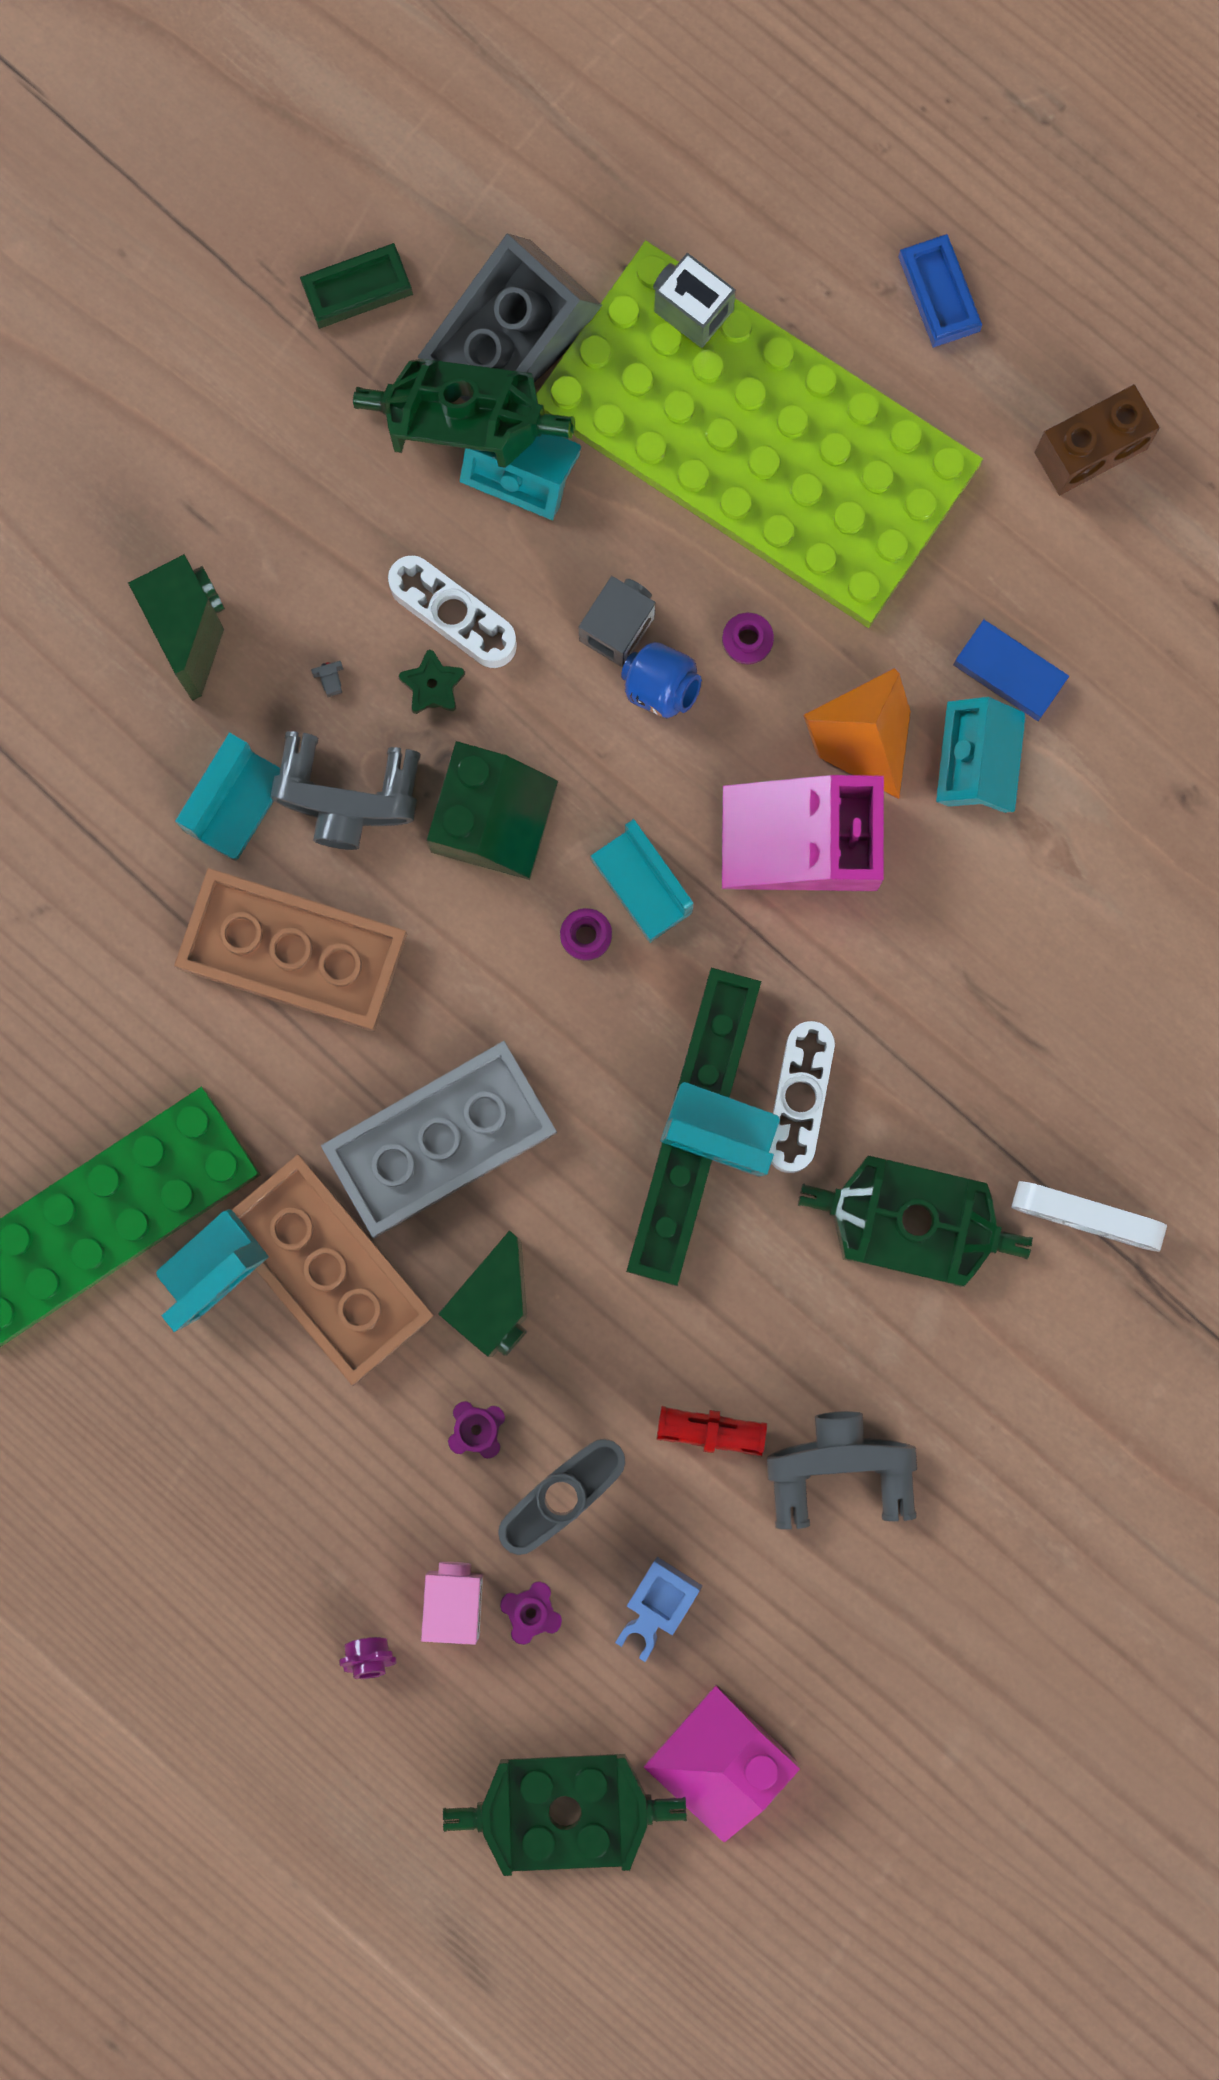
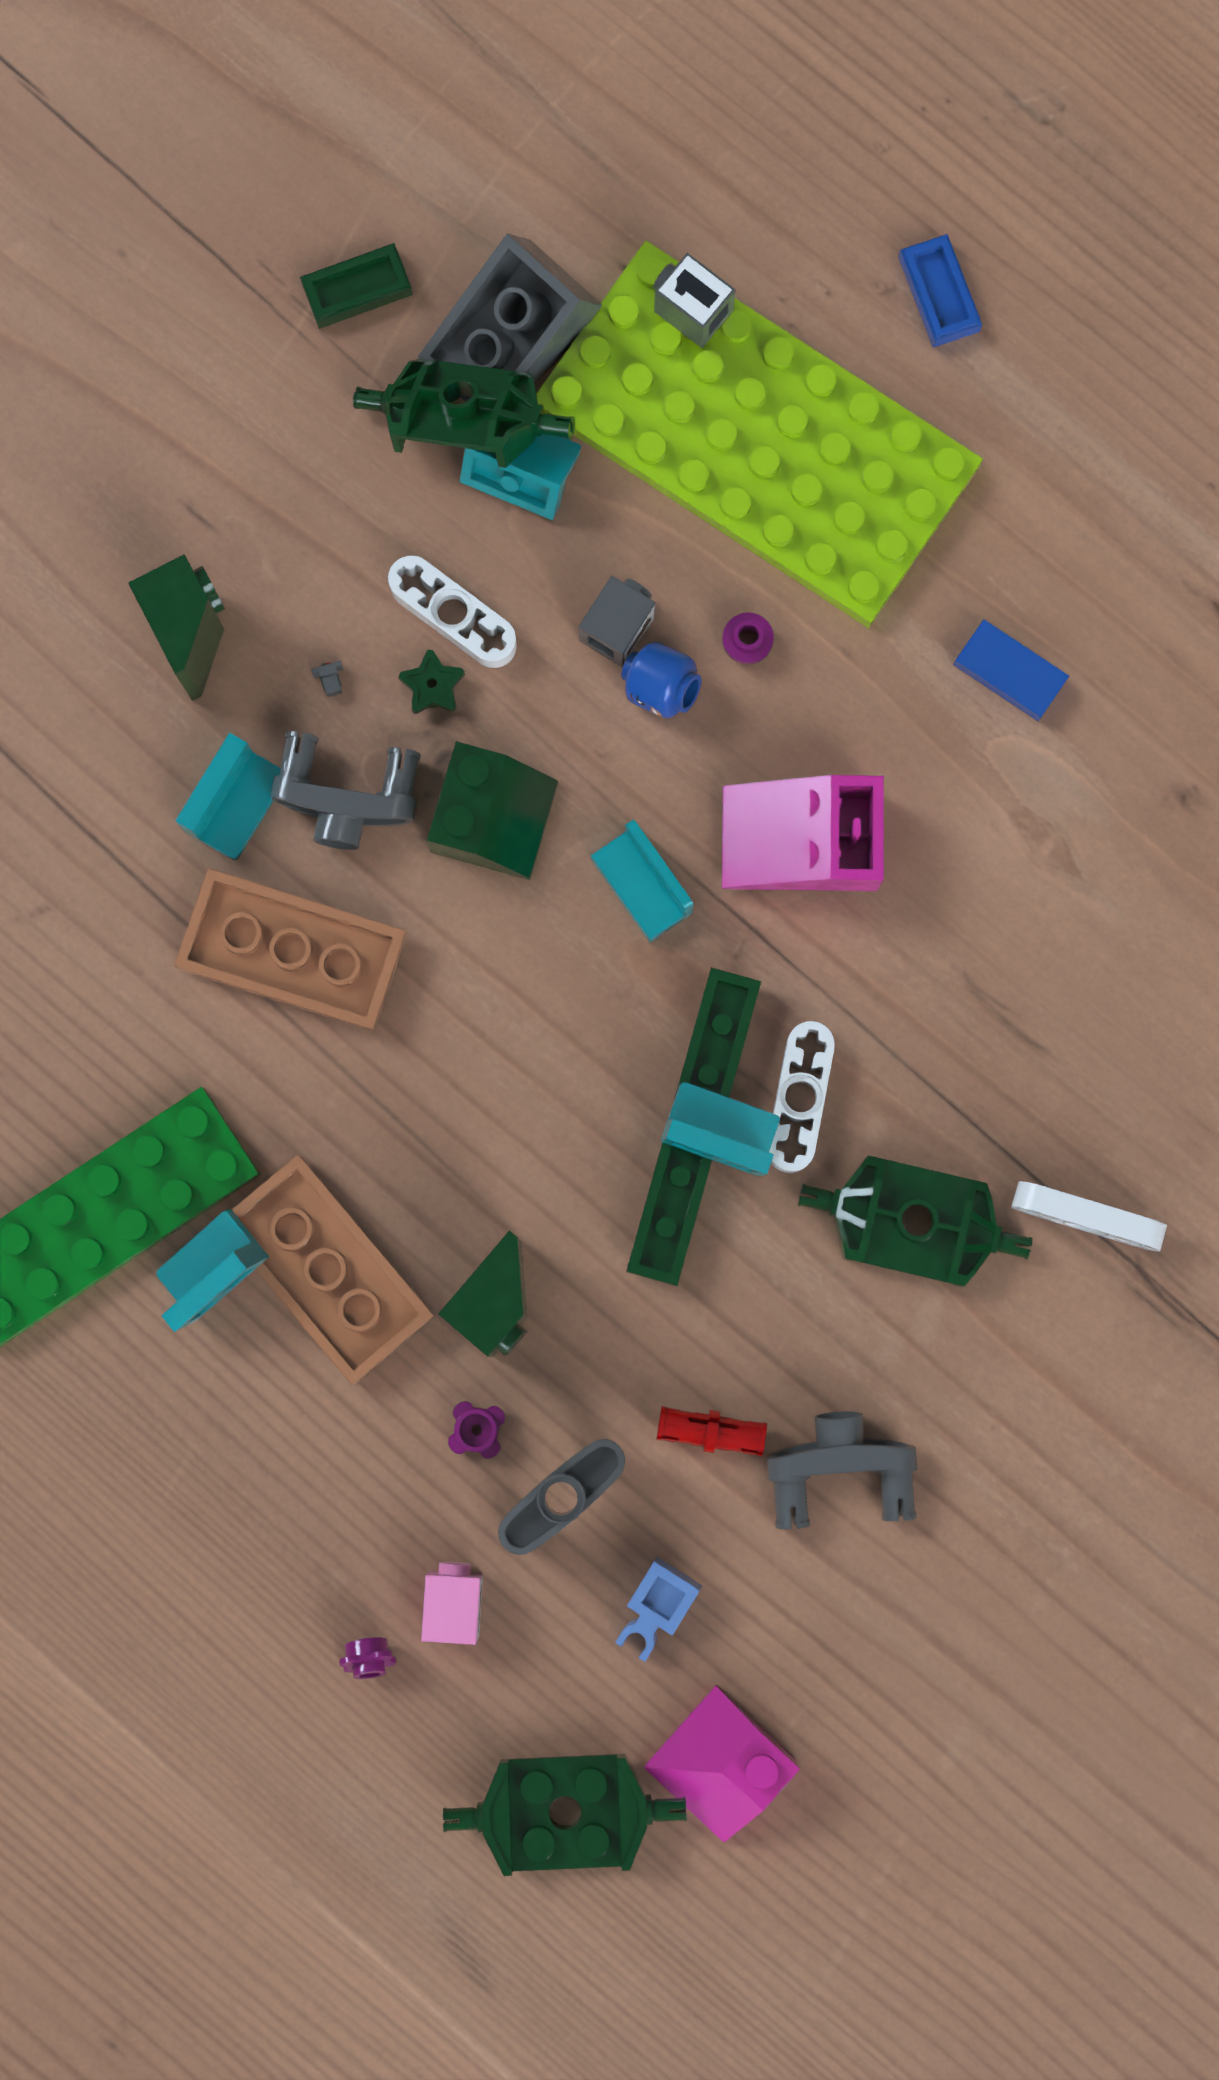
(438, 1139): light grey plate -> none
(524, 1627): magenta plate -> none
(586, 918): magenta plate -> none
(865, 730): orange slope -> none
(981, 754): teal panel -> none
(1096, 439): reddish brown brick -> none

